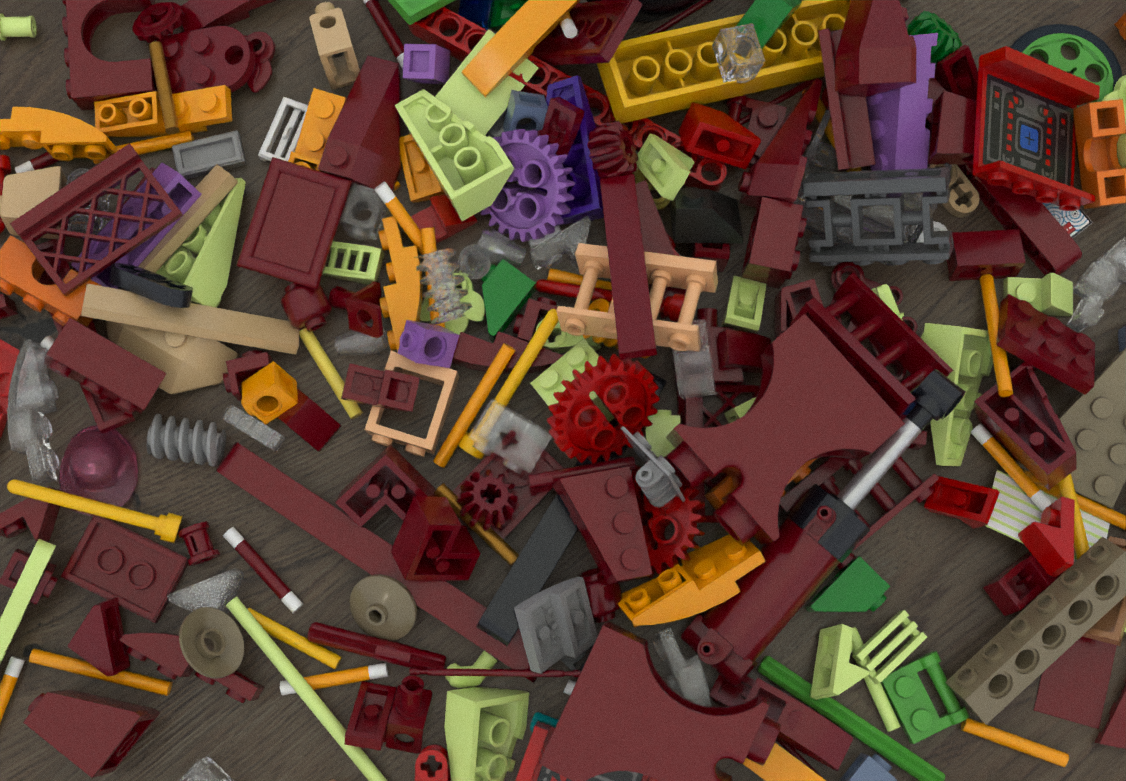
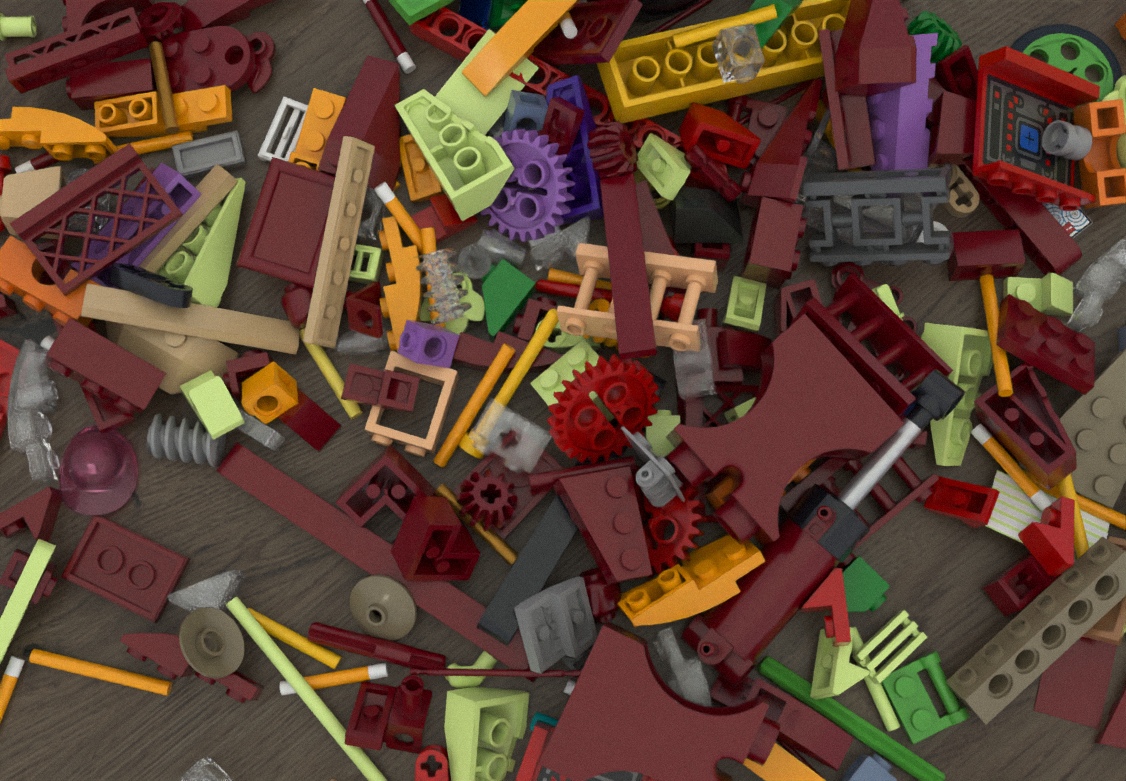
(78, 55): none -> dark red fence
(89, 728): dark red slope -> none
(100, 638): dark red slope -> none
(164, 525): yellow piece -> none
(198, 543): dark red bush -> none
(212, 404): none -> yellowish green slope
(263, 570): dark red bar -> none
(333, 38): tan torso -> none
(339, 242): none -> tan tile
(426, 63): medium lavender brick -> none
(711, 30): none -> yellow bar
(712, 173): none -> dark red axle
(832, 598): none -> red slope
(1015, 742): light orange bar -> none
(1067, 140): none -> light grey wheel

